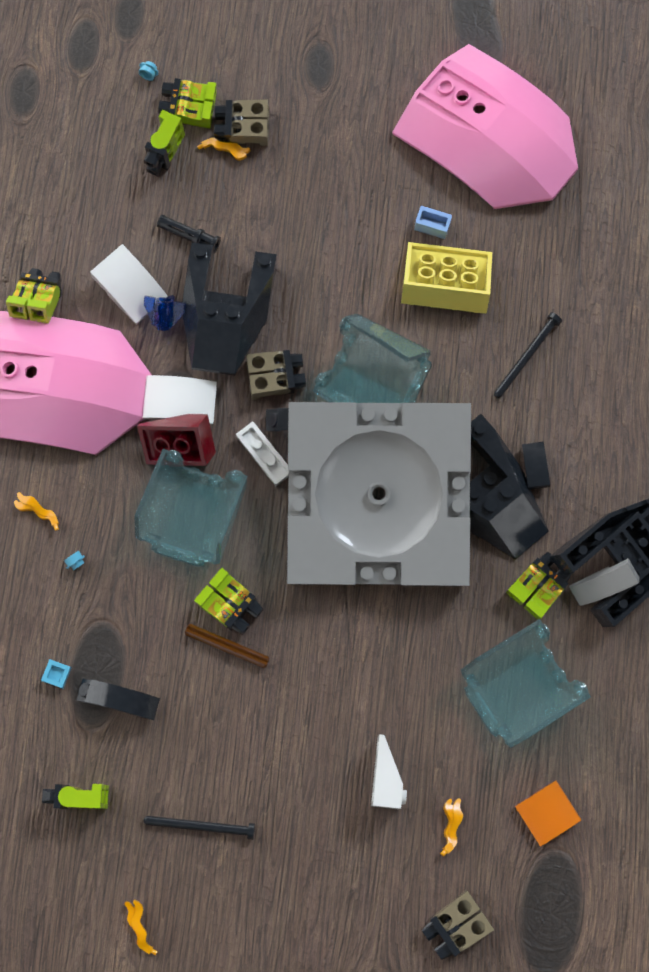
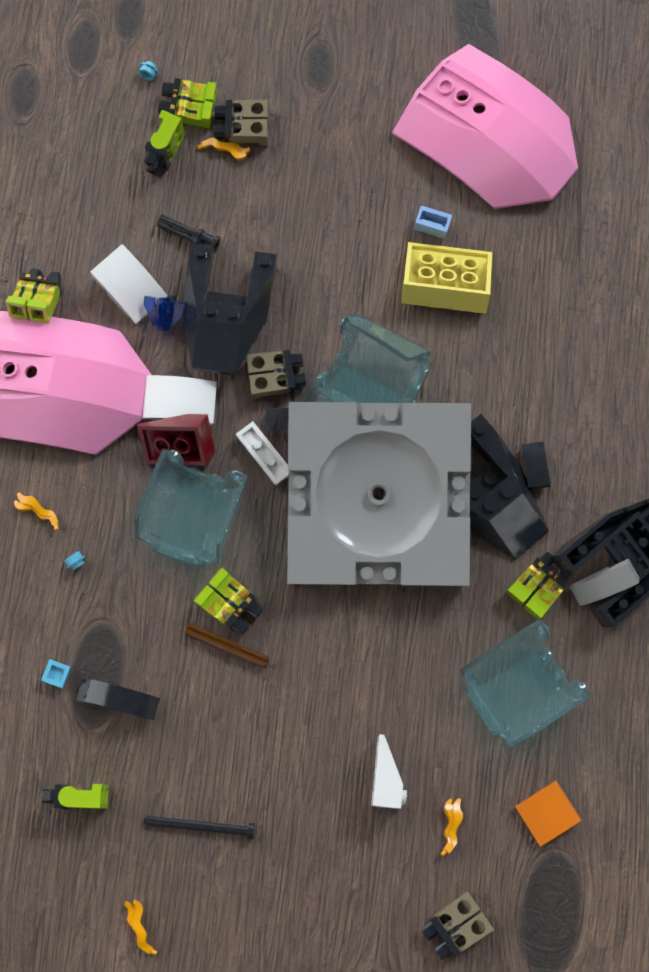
(553, 319): black bar -> none

